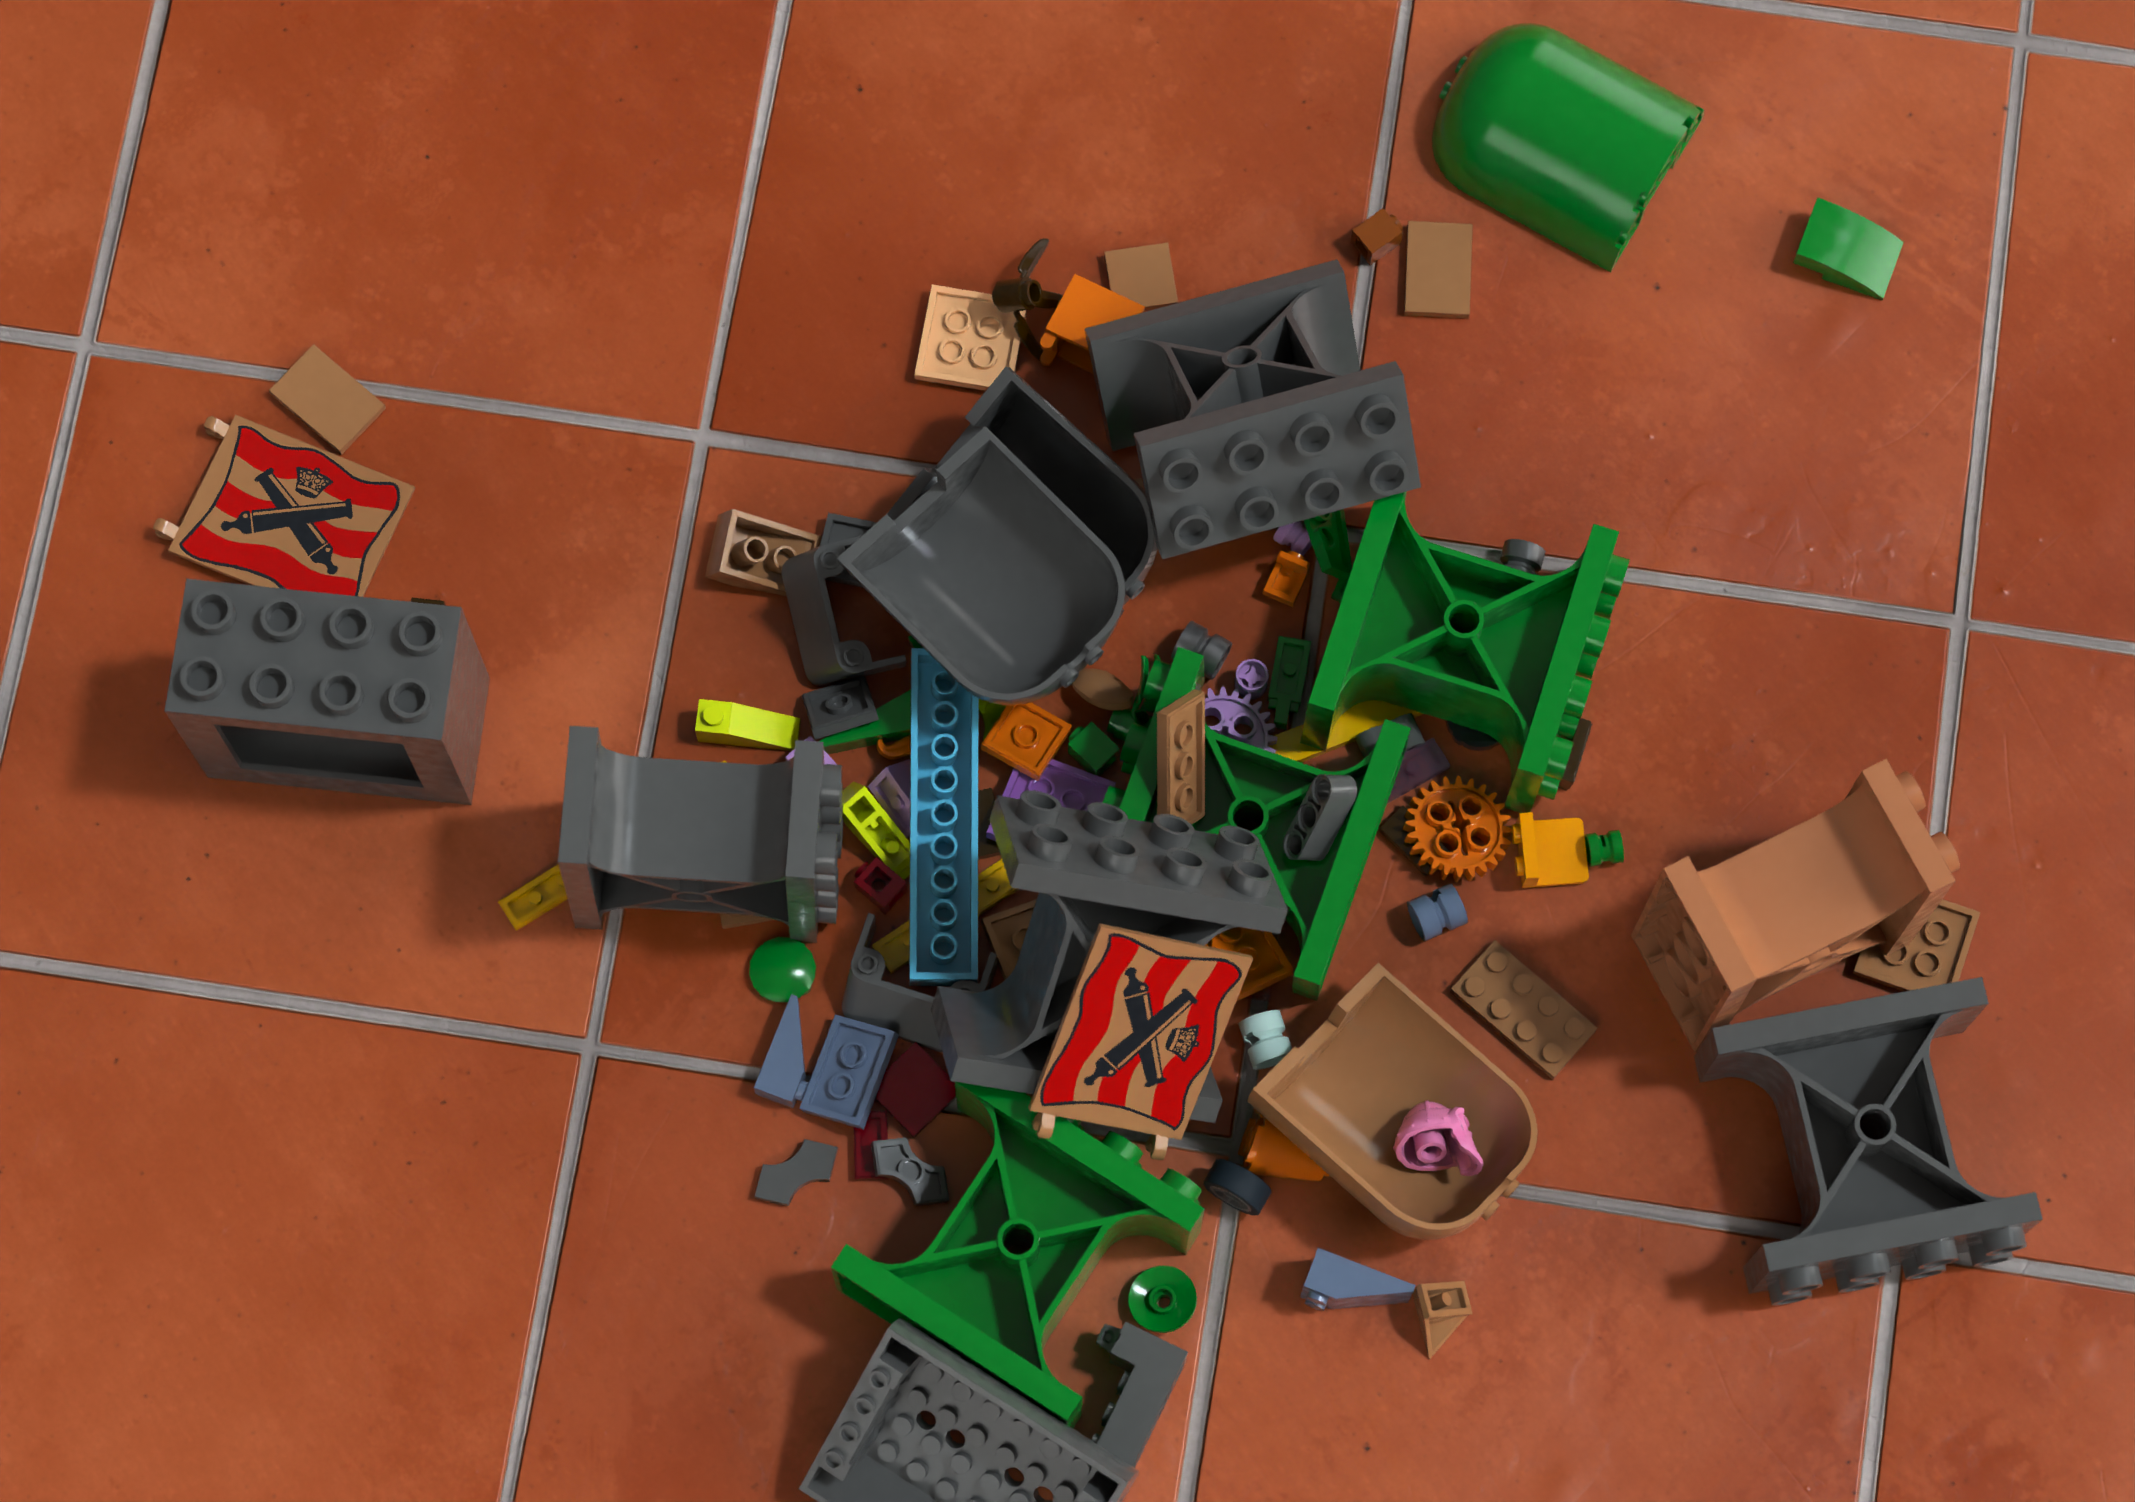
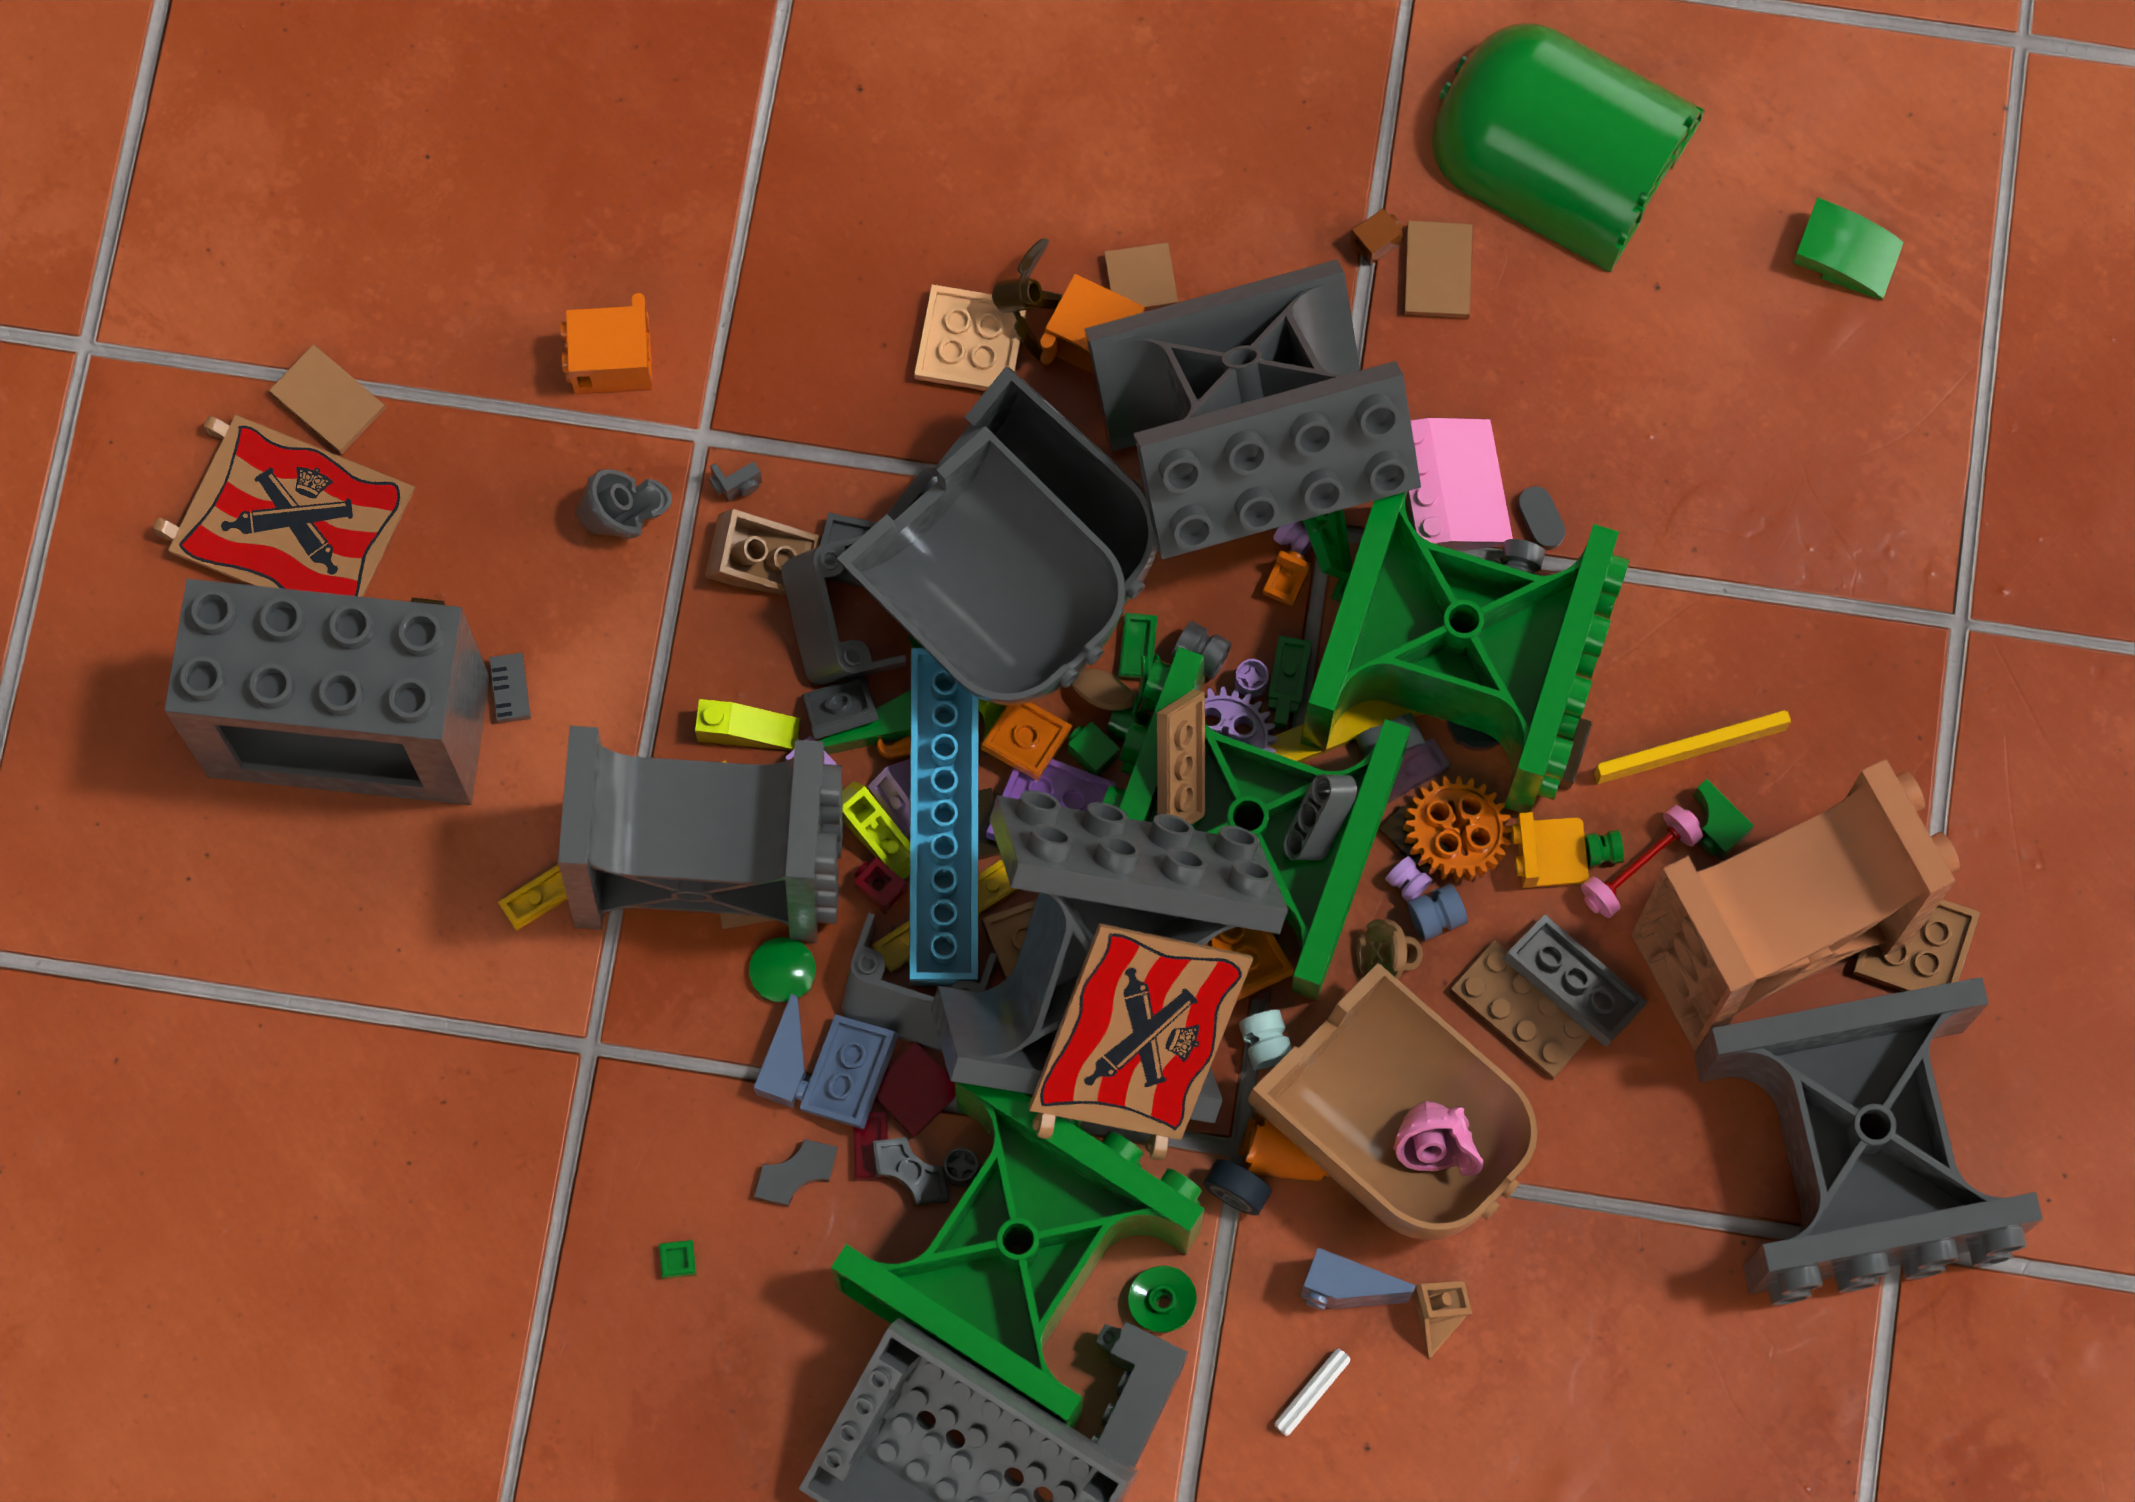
(510, 688): none -> dark grey tile
(608, 348): none -> orange container
(617, 506): none -> dark grey head
(677, 1259): none -> green tile
(739, 483): none -> dark grey bracket
(961, 1161): none -> dark grey wheel
(1137, 640): none -> green tile
(1312, 1392): none -> white axle
(1388, 946): none -> medium nougat tile
(1408, 879): none -> lavender wheel
(1461, 485): none -> bright pink slope
(1541, 517): none -> dark grey tile
(1575, 980): none -> dark grey plate
(1681, 826): none -> bright pink axle
(1692, 747): none -> yellow tile
(1723, 822): none -> green arch

